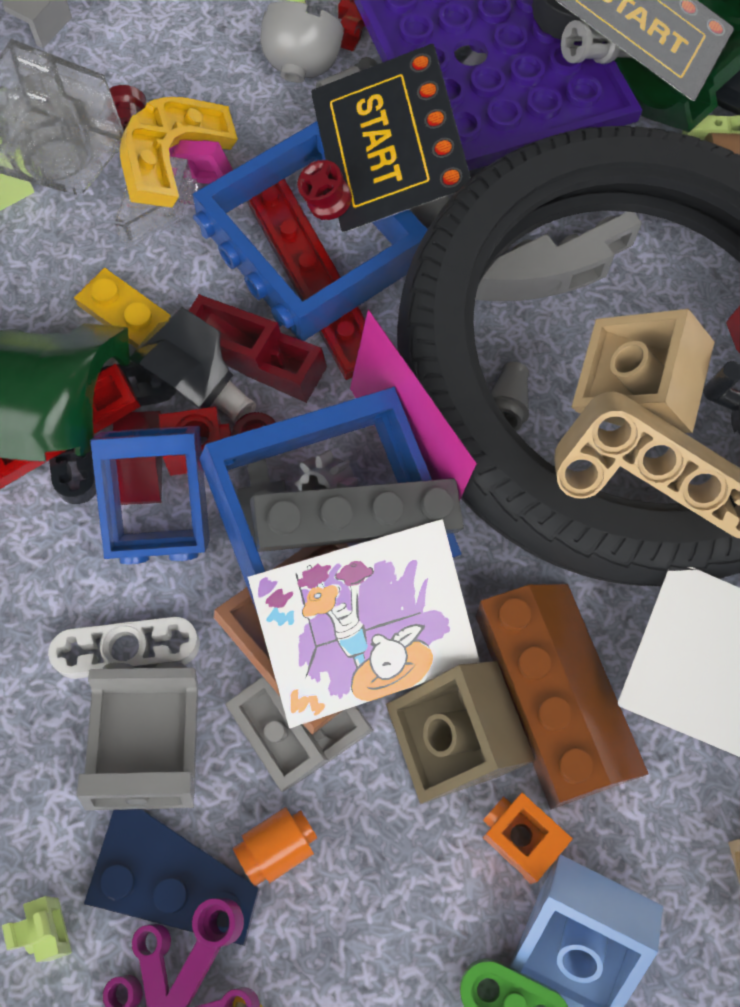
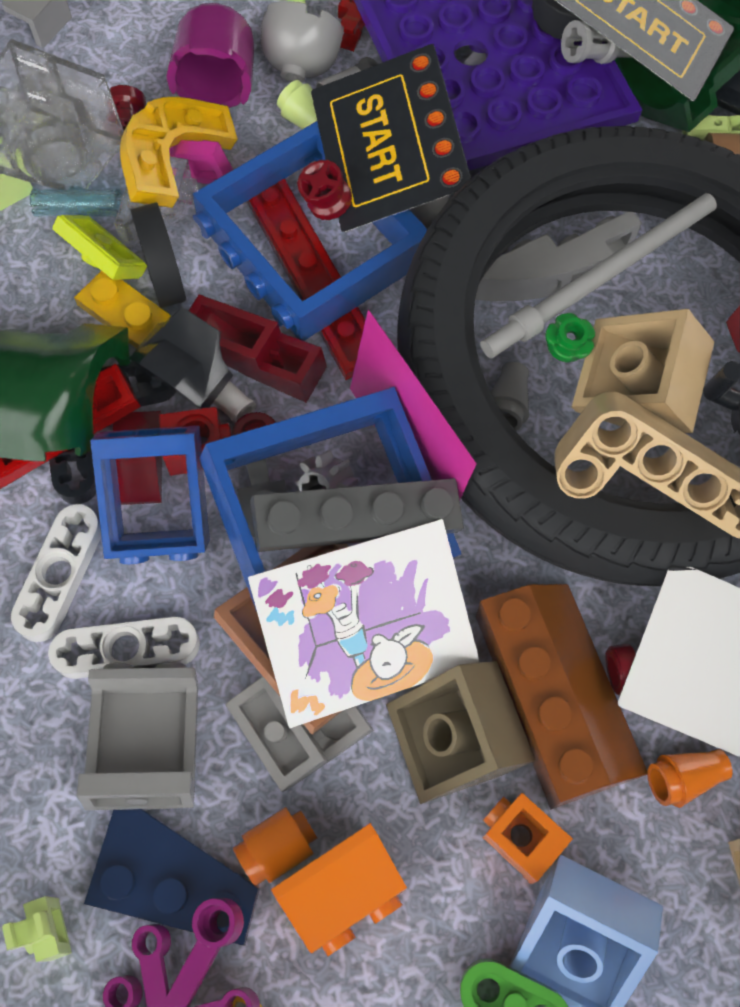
(56, 610): none -> white beam
(75, 202): none -> clear light blue pin
(99, 247): none -> neon yellow plate
(158, 254): none -> black tyre
(212, 56): none -> magenta cylinder
(297, 104): none -> yellowish green cone
(341, 891): none -> orange slope
(531, 320): none -> light grey bar
(564, 348): none -> green plate
(618, 664): none -> dark red tile
(685, 776): none -> orange cone

